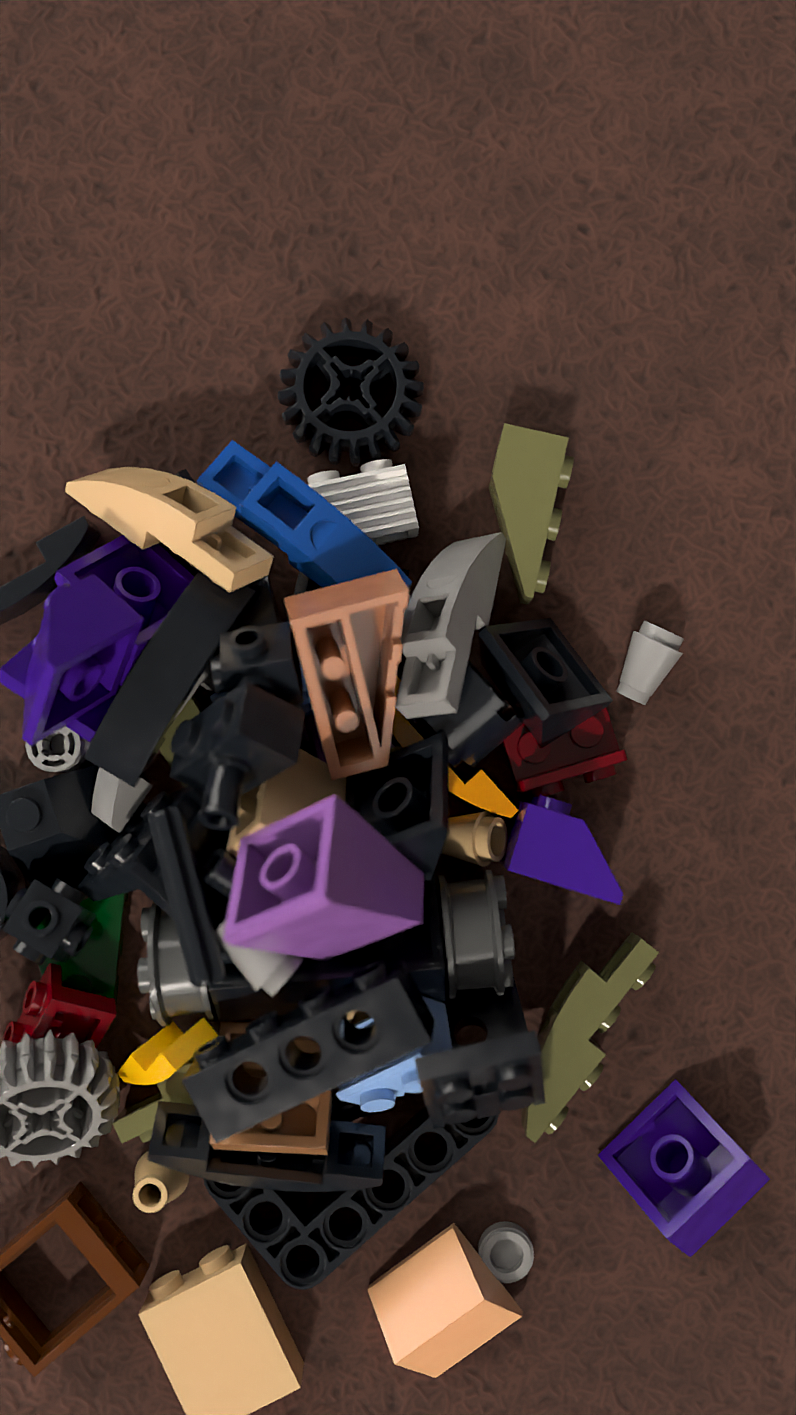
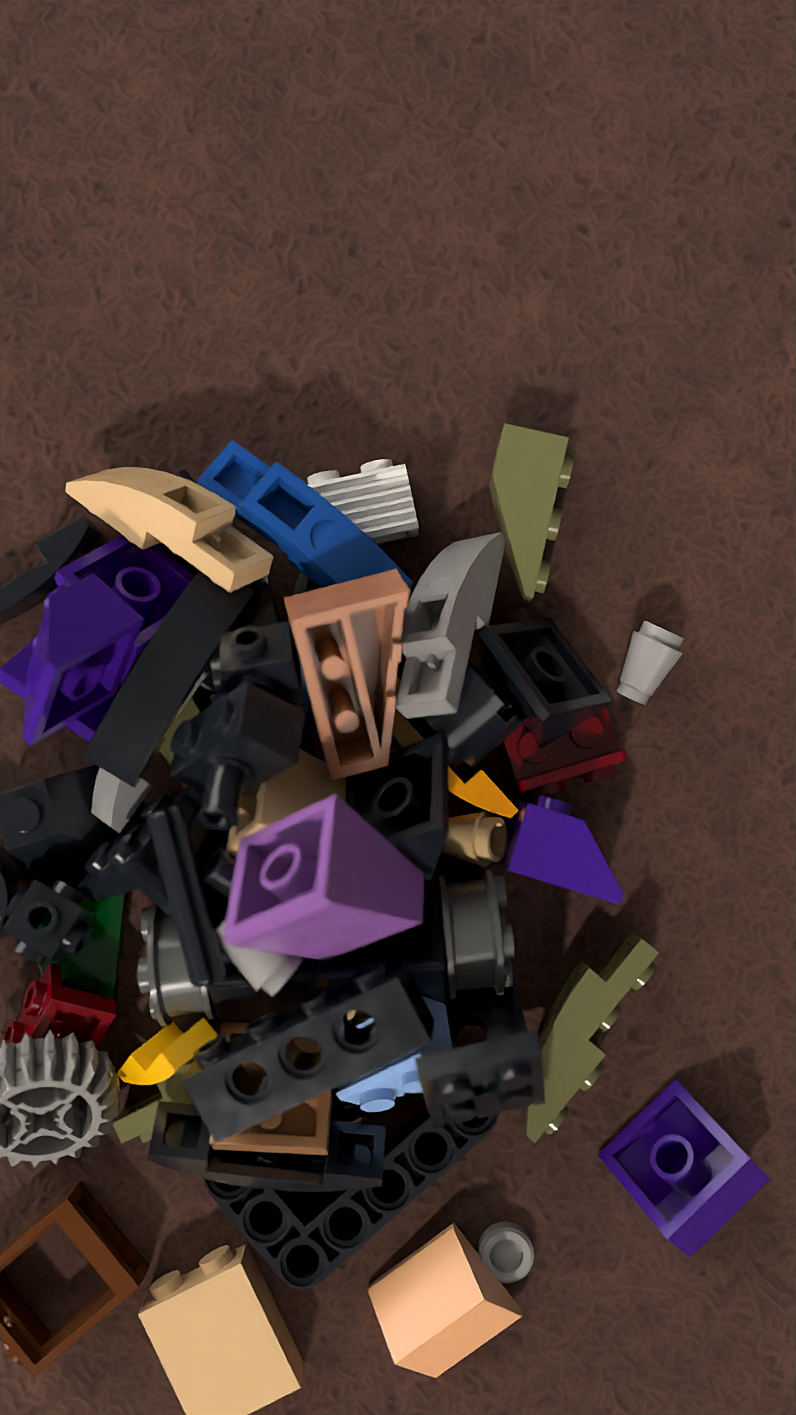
(66, 752): light grey wheel -> none
(169, 1182): tan cone -> none
(324, 356): black gear -> none

